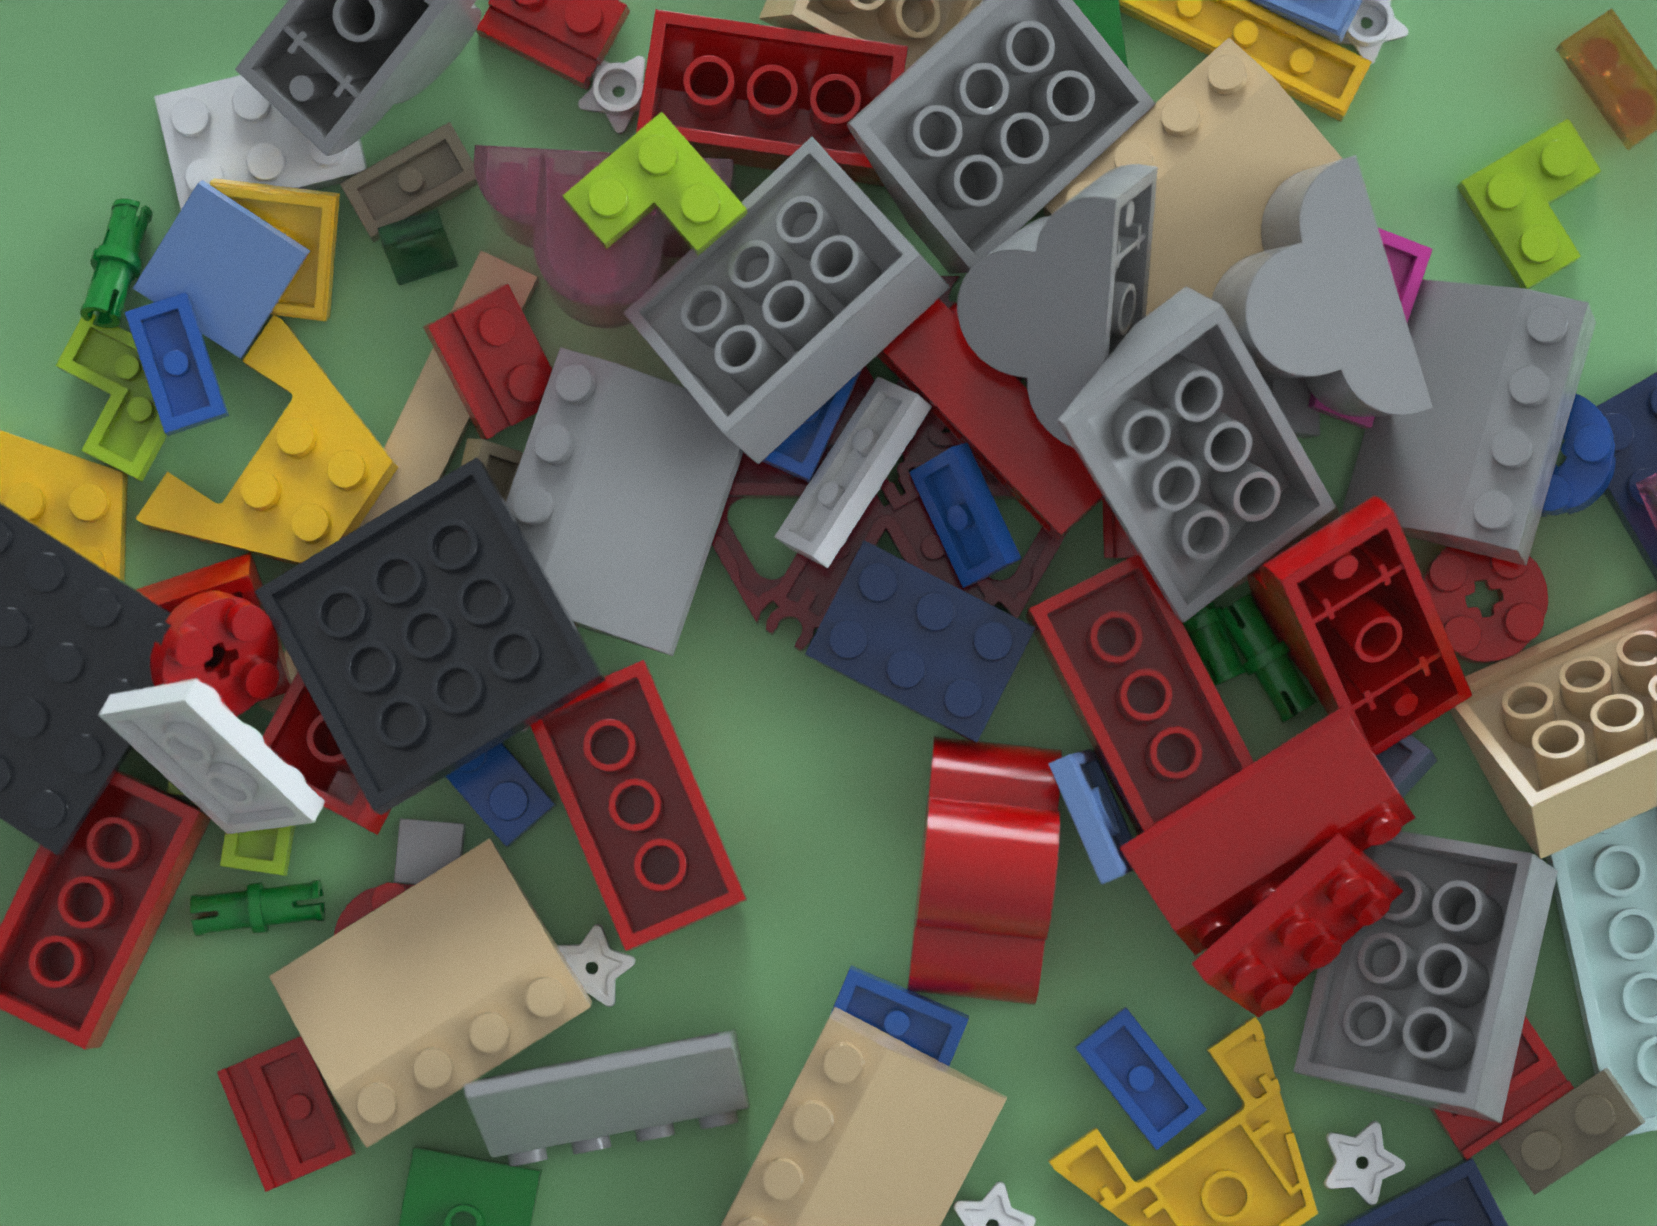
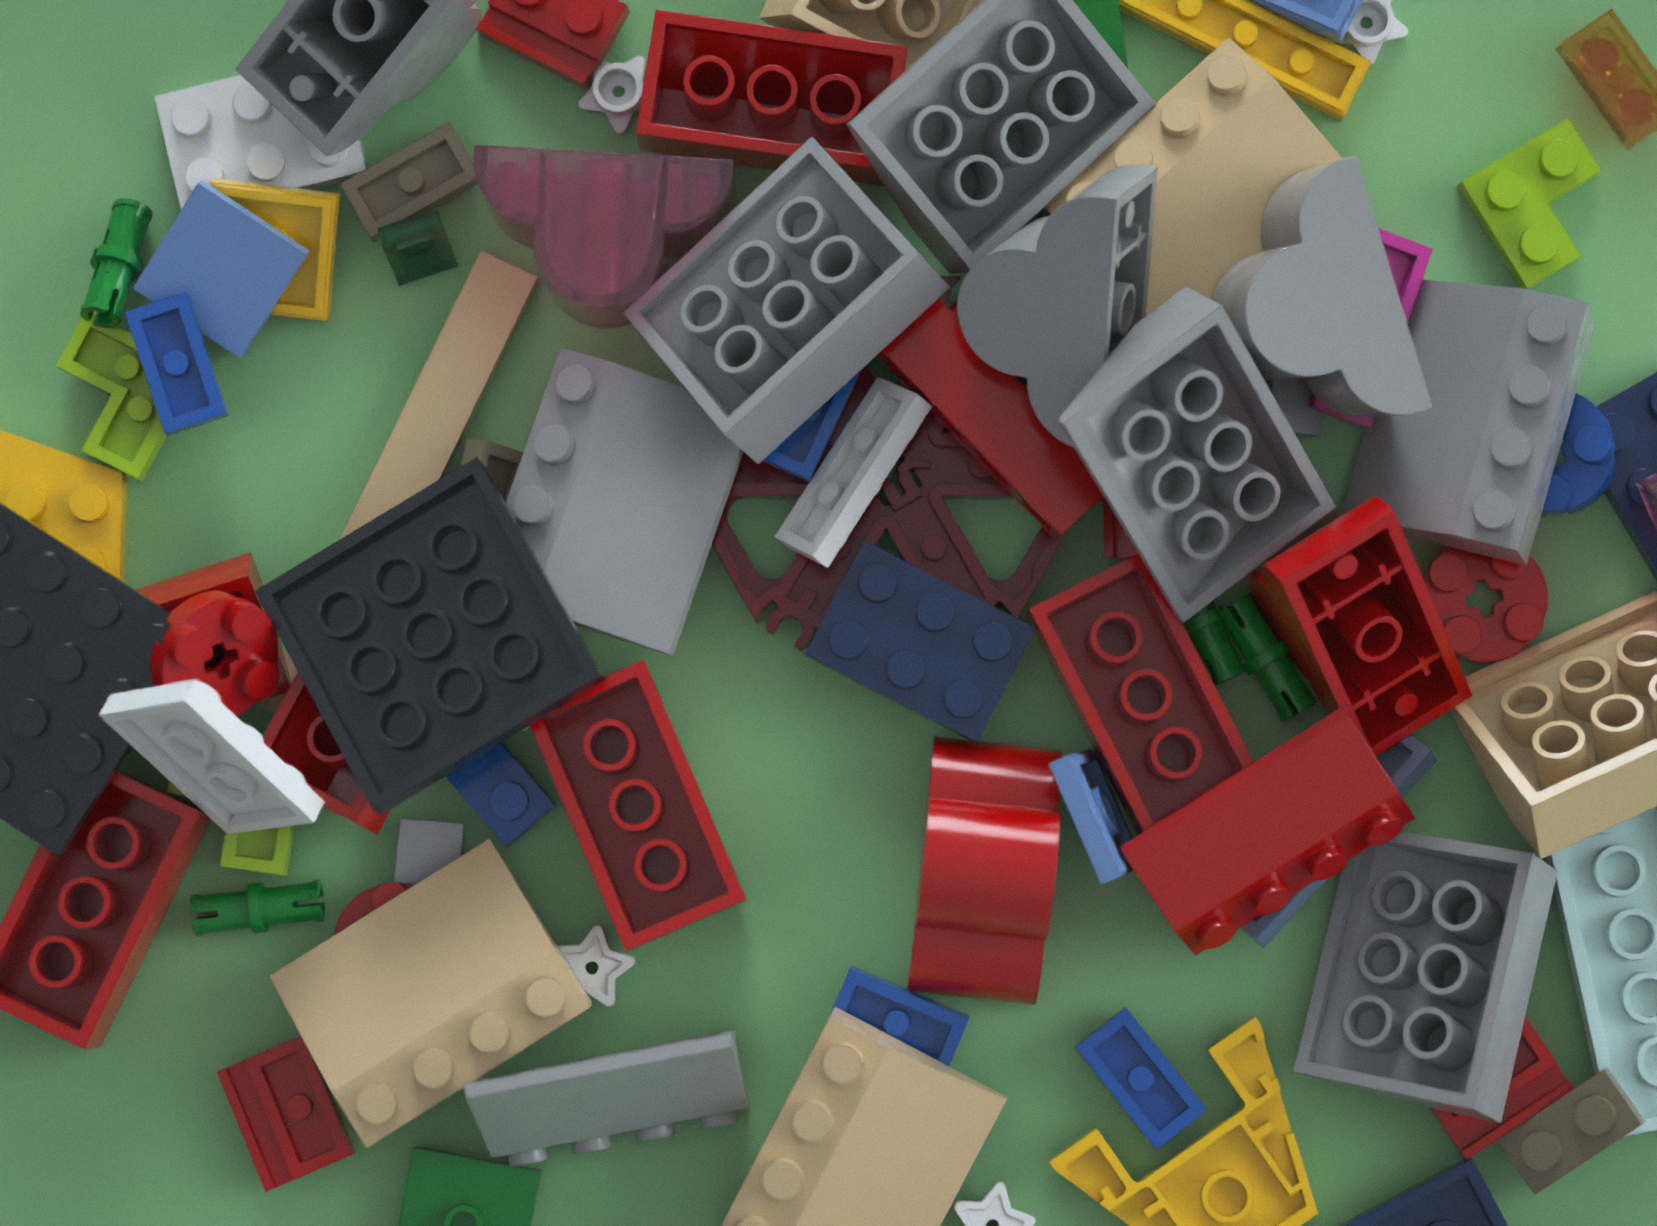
(304, 482): yellow wing -> none
(492, 360): red plate -> none
(657, 172): lime plate -> none
(965, 515): blue plate -> none
(1298, 927): red plate -> none
(1345, 1153): white plate -> none

